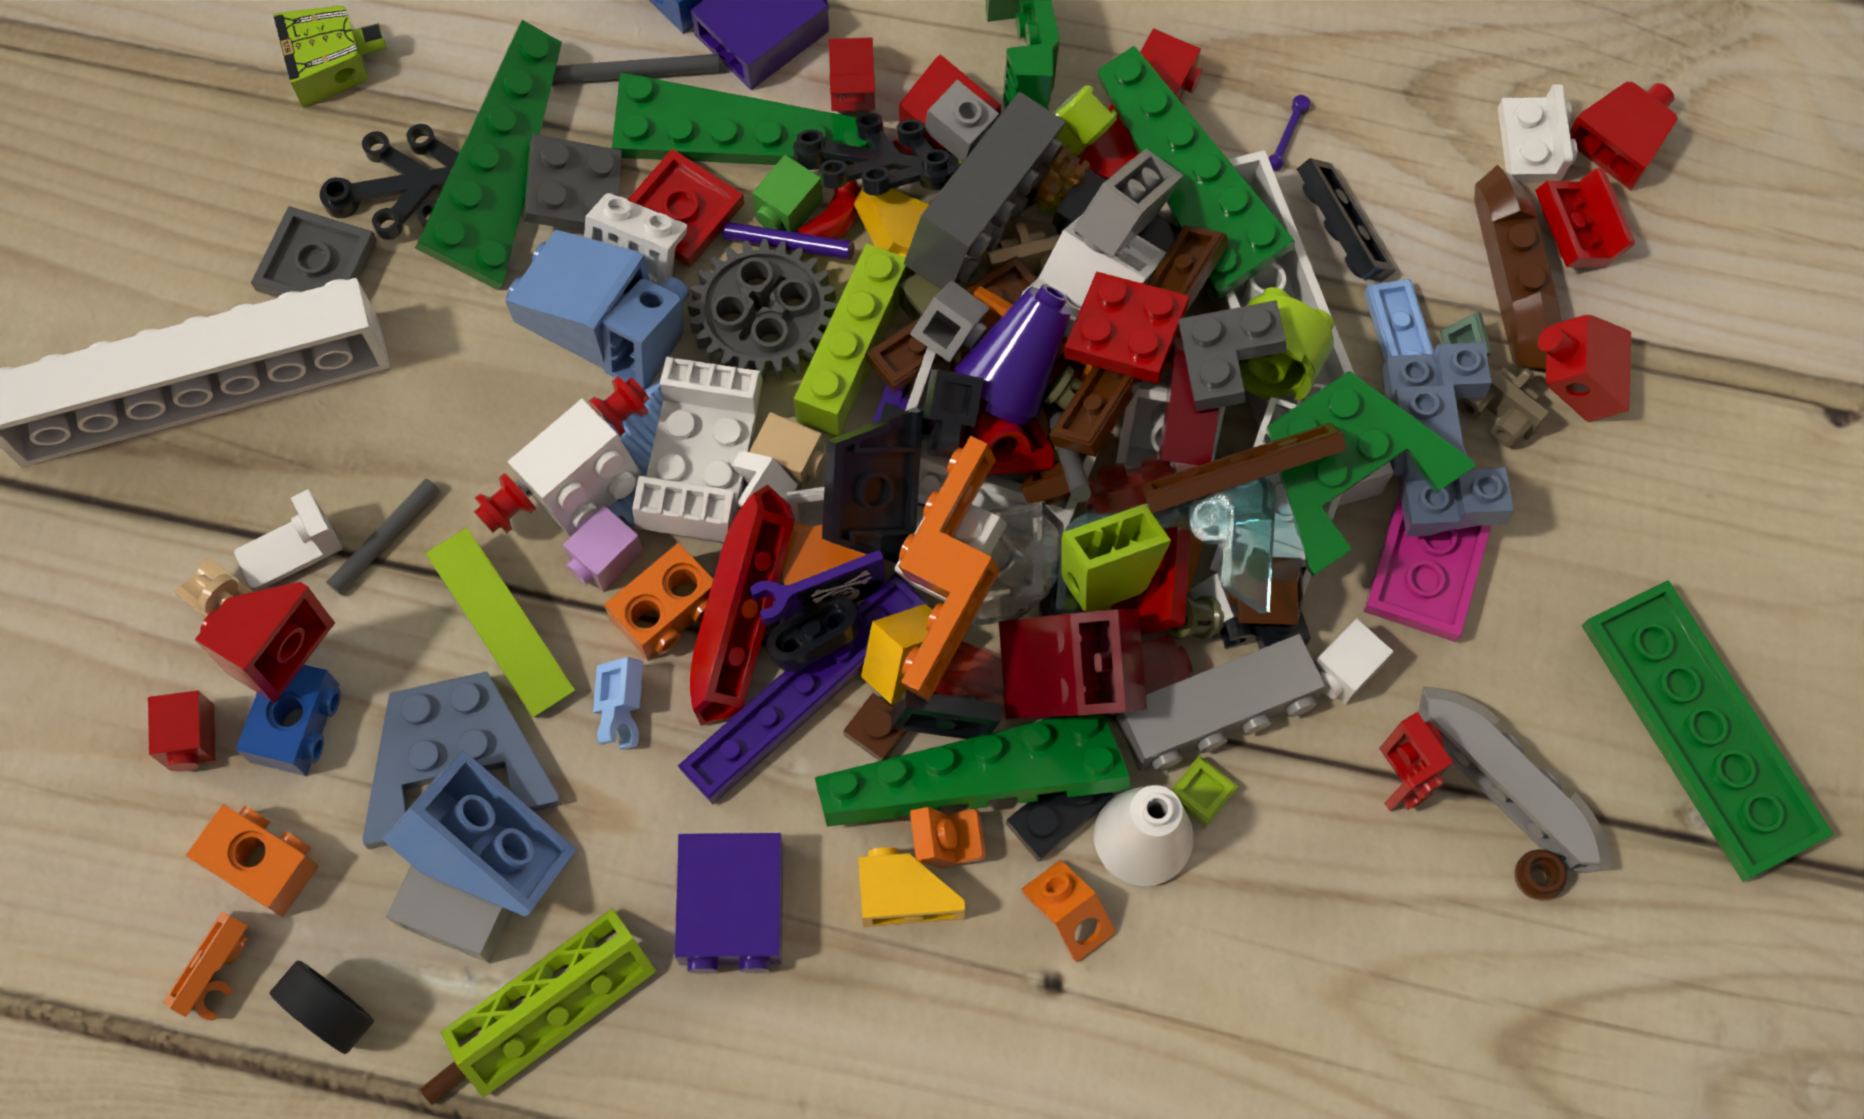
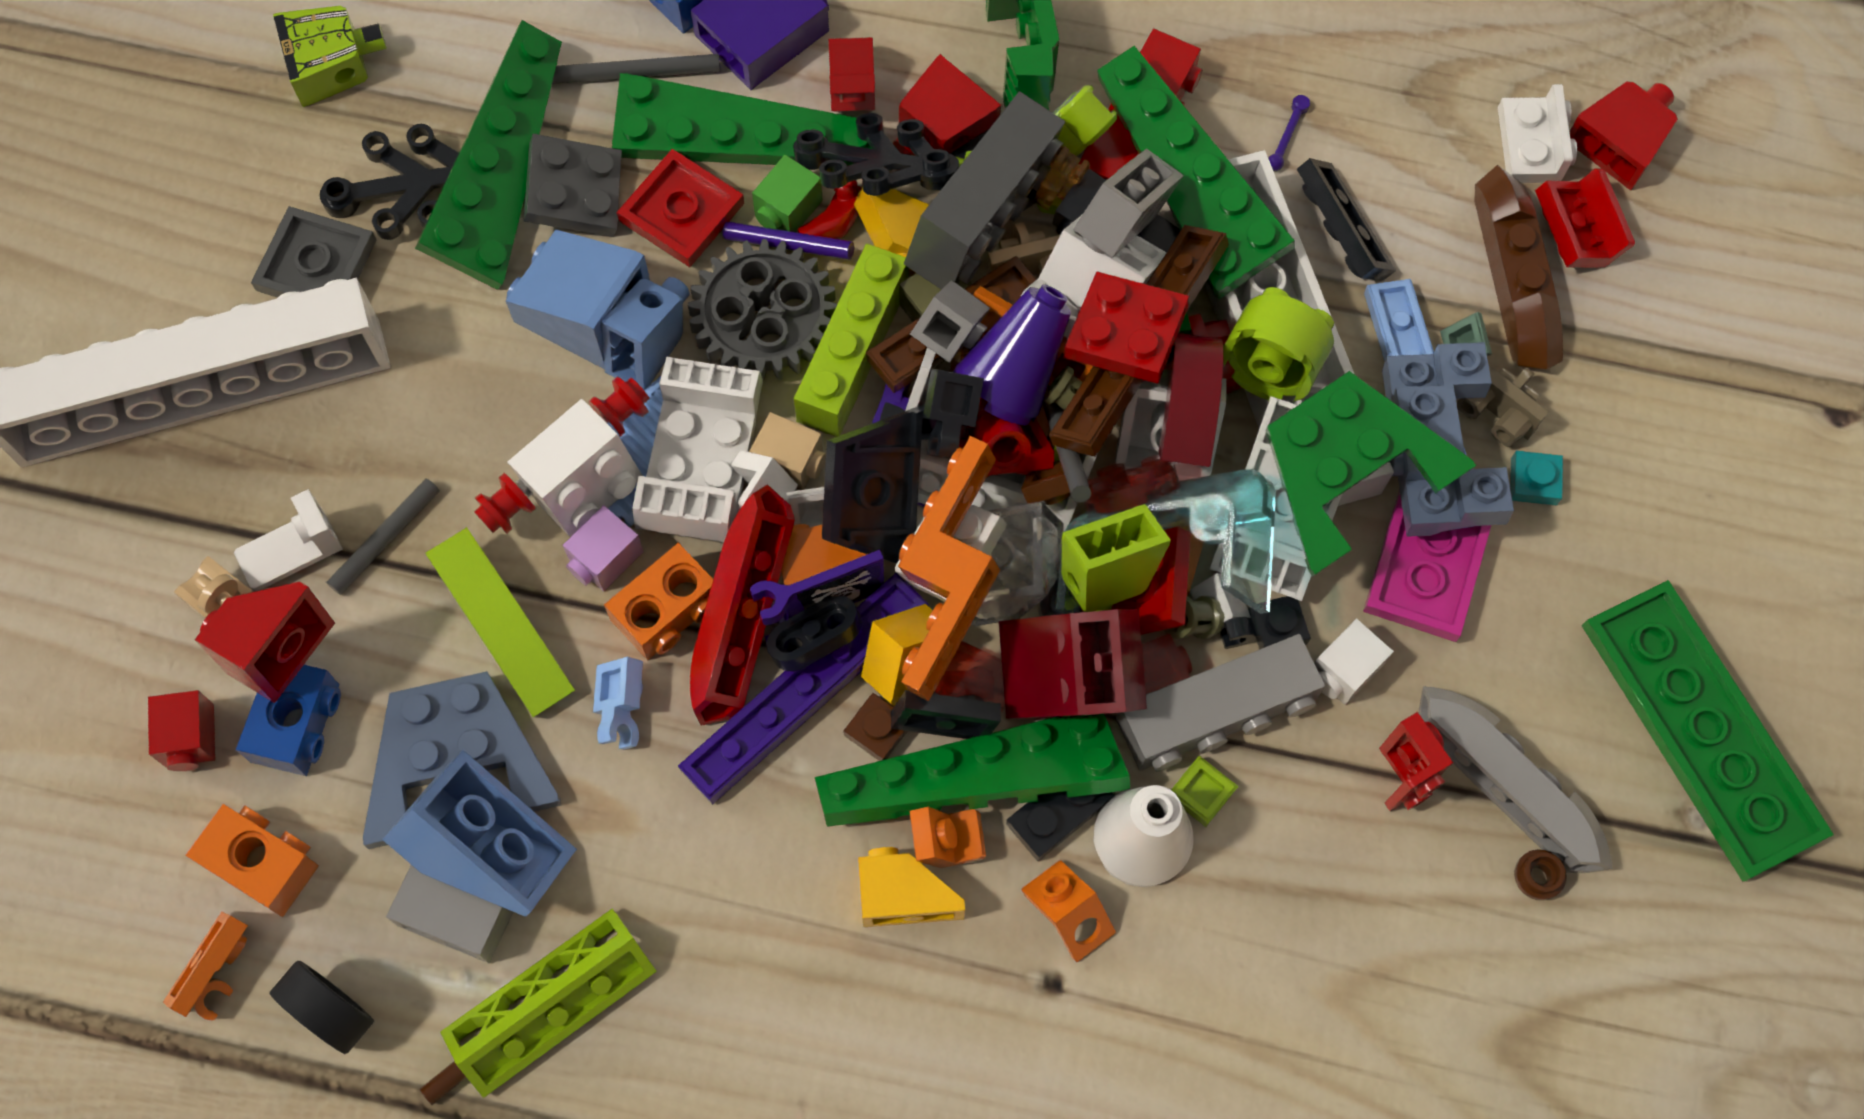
(638, 229): white bracket -> none
(729, 901): dark purple brick -> none
(959, 120): light grey brick -> none
(1221, 339): dark grey plate -> none
(1243, 467): reddish brown tile -> none
(1285, 596): reddish brown brick -> none
(1536, 478): none -> teal plate
(1589, 365): red torso -> none

